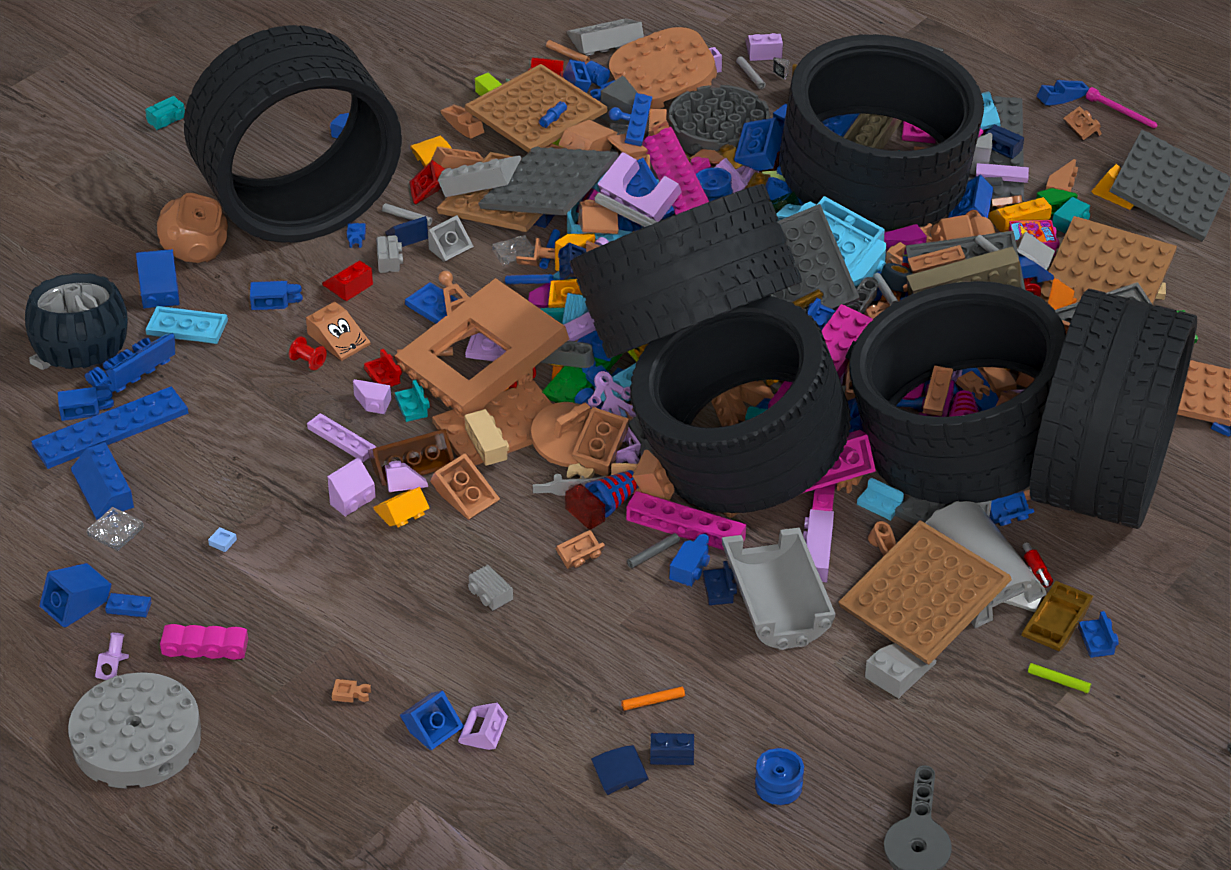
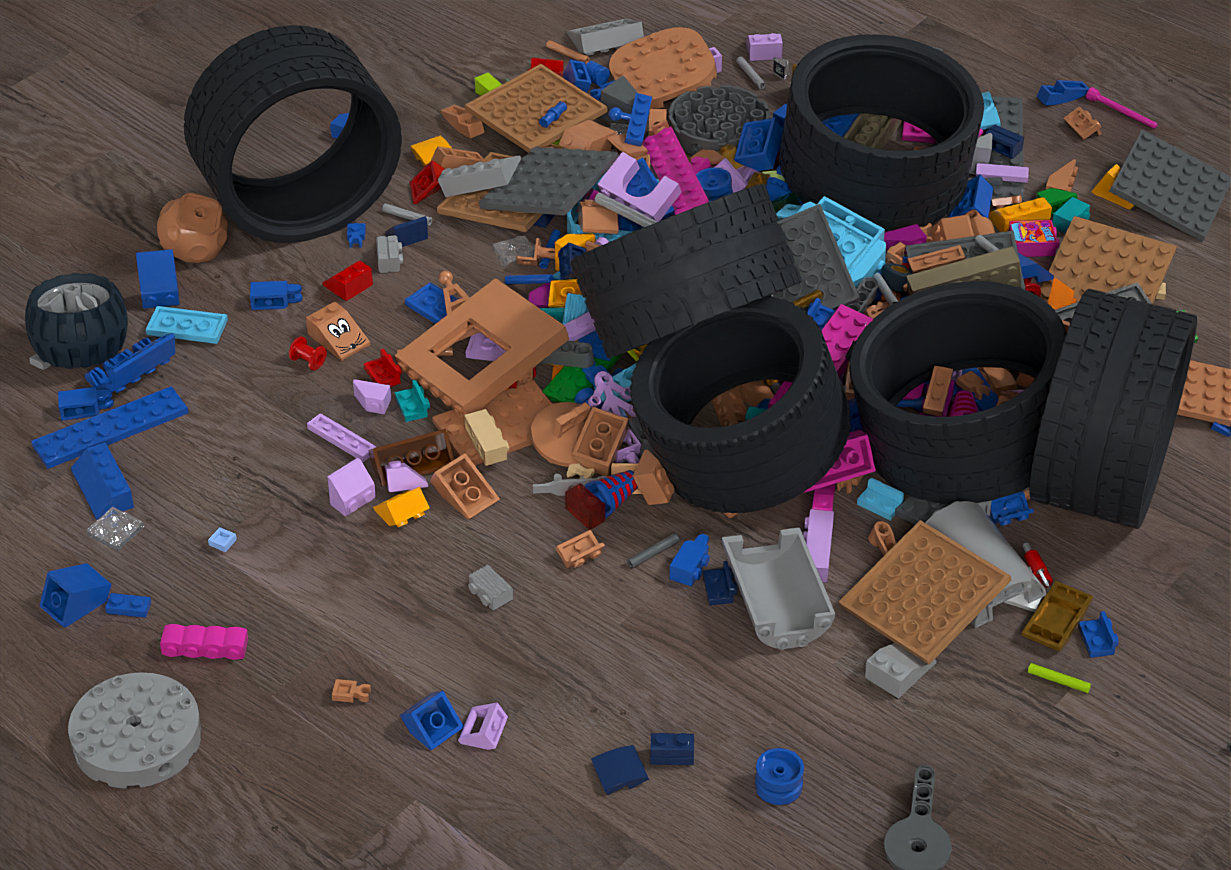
(111, 656): lavender bracket -> none
(165, 112): teal brick -> none
(448, 239): light grey slope -> none
(653, 698): orange piece -> none
(680, 519): dark pink brick -> none
(1035, 250): light grey slope -> none

